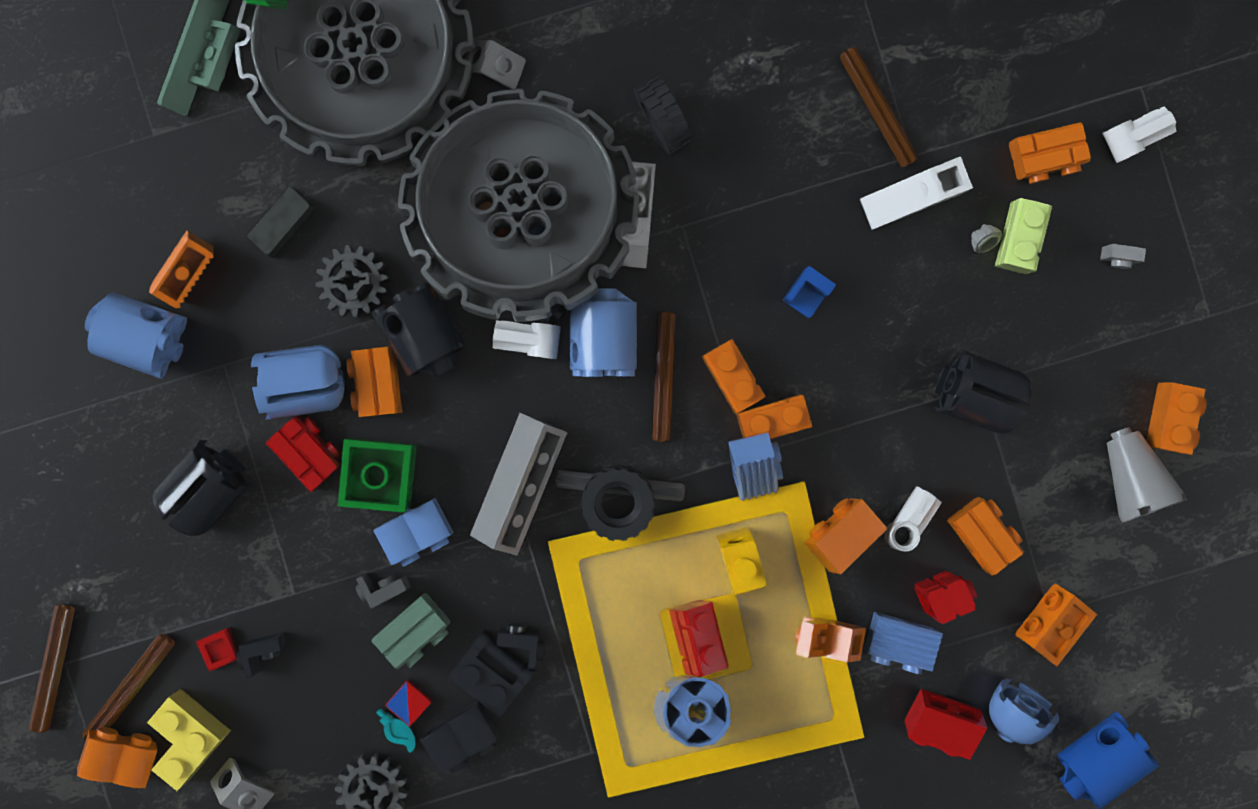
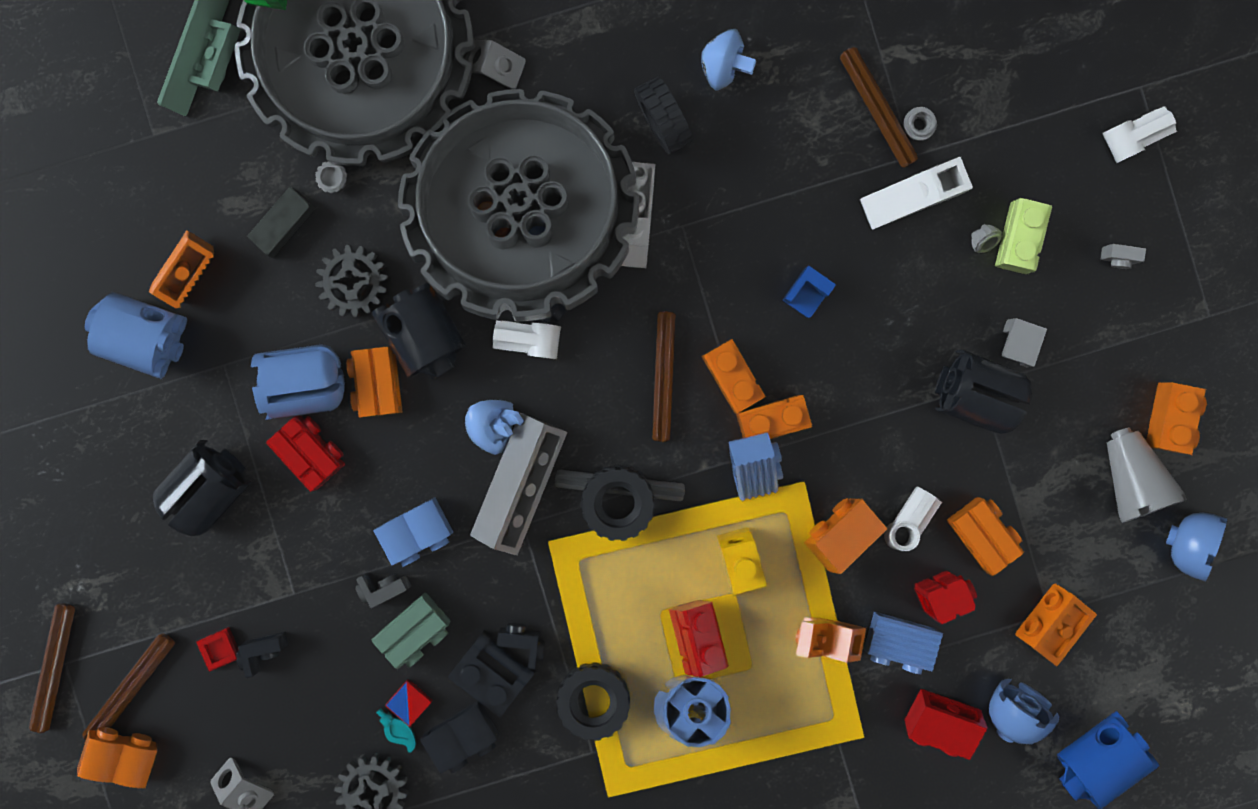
(193, 736): light yellow brick -> none
(331, 177): none -> light grey piece
(377, 475): green brick -> none
(491, 424): none -> light blue piece
(586, 726): none -> black tyre
(604, 335): medium blue cylinder -> none
(723, 57): none -> light blue piece
(926, 116): none -> light grey plate
(1023, 341): none -> light grey panel
(1050, 151): orange brick -> none
(1196, 543): none -> medium blue cylinder

